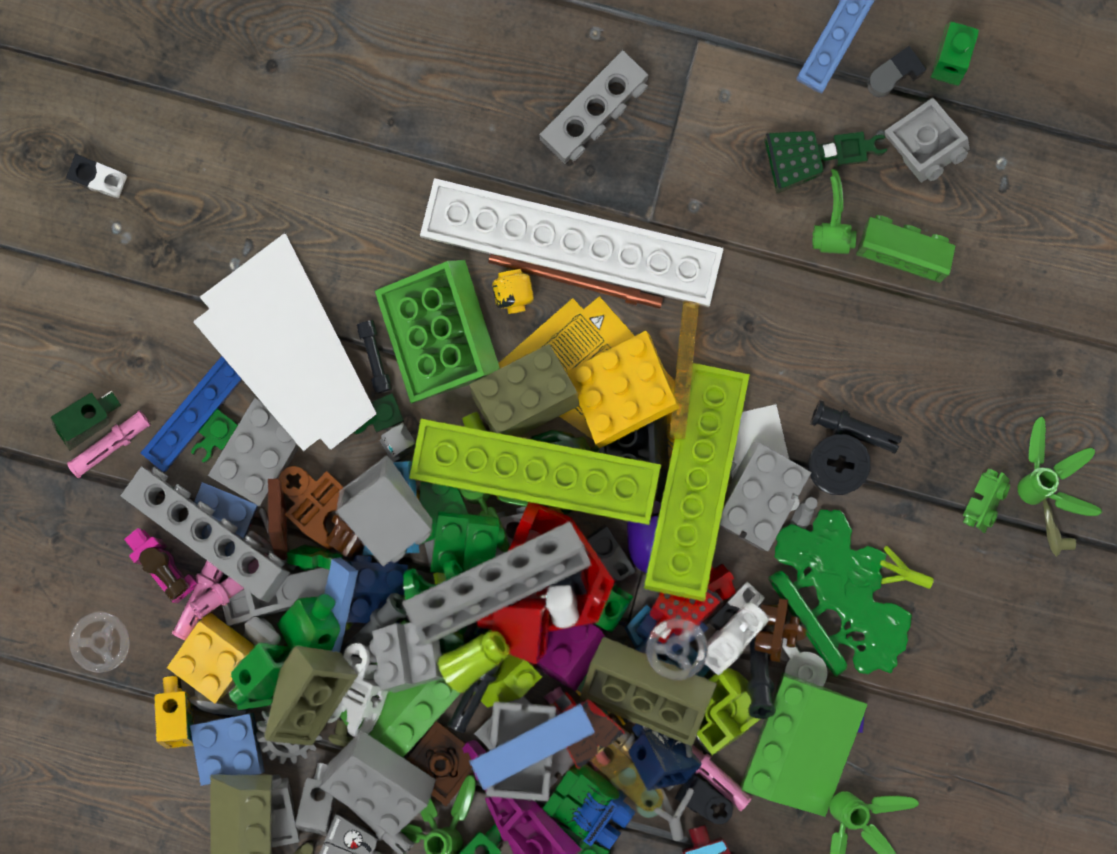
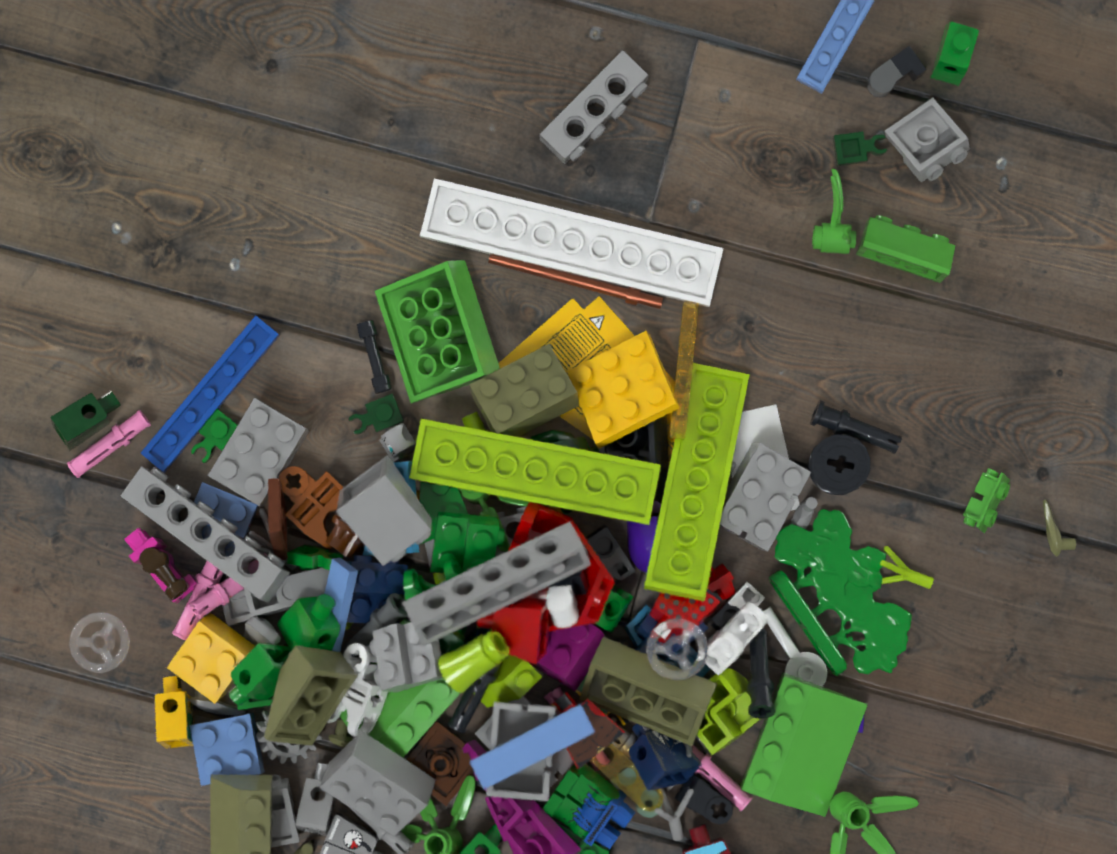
(95, 176): leg -> none
(285, 347): white sticker -> none
(513, 291): yellow head -> none
(773, 642): reddish brown hips -> none
(796, 158): dark green torso -> none
(1044, 482): bright green plant -> none

